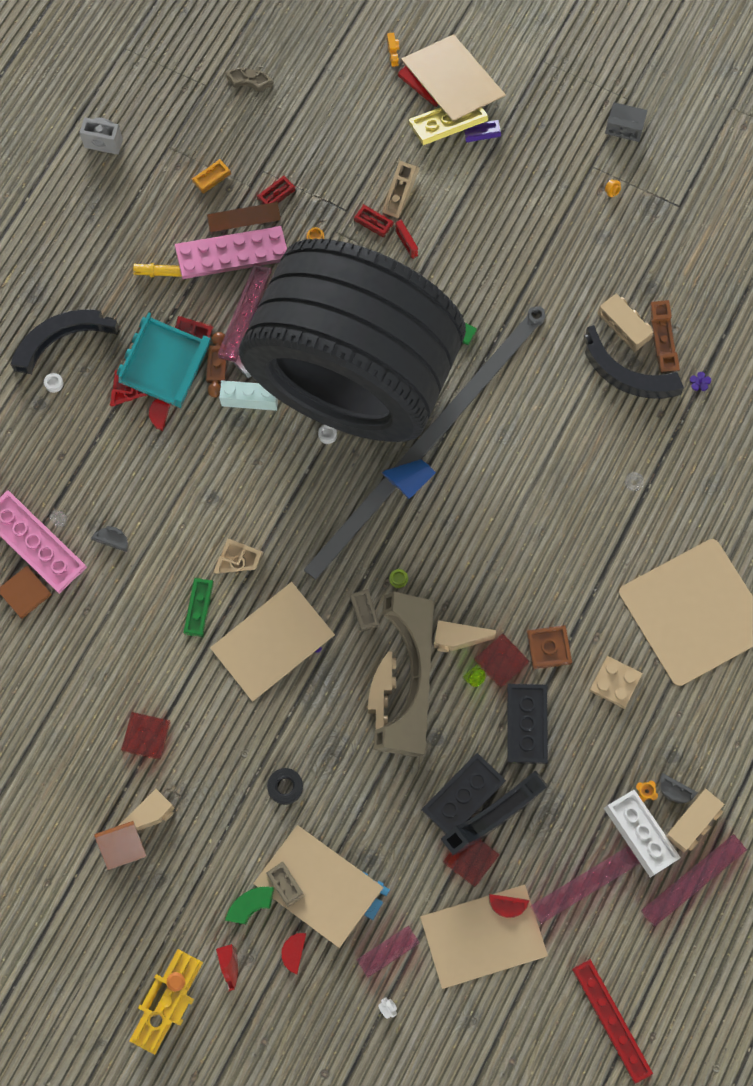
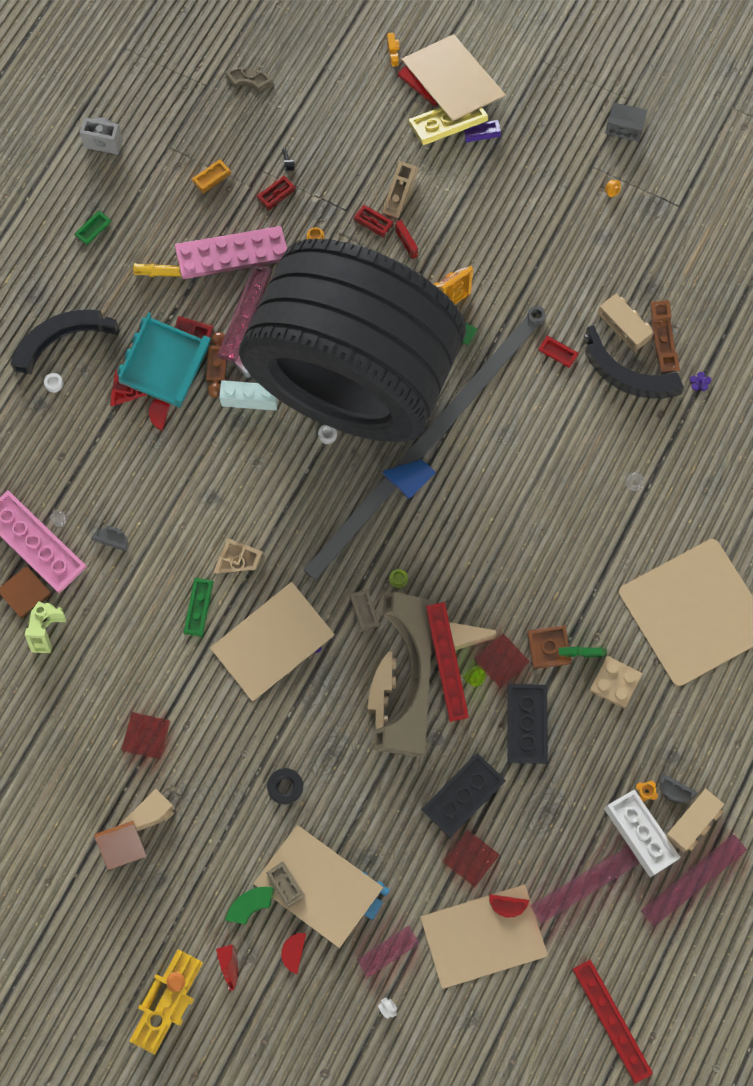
(36, 632): none -> yellowish green tile
(92, 227): none -> green tile
(243, 217): dark orange slope -> none
(289, 164): none -> black hand
(447, 661): none -> red tile
(457, 284): none -> light orange slope
(495, 815): black arch -> none
(558, 351): none -> red tile
(582, 651): none -> green tile

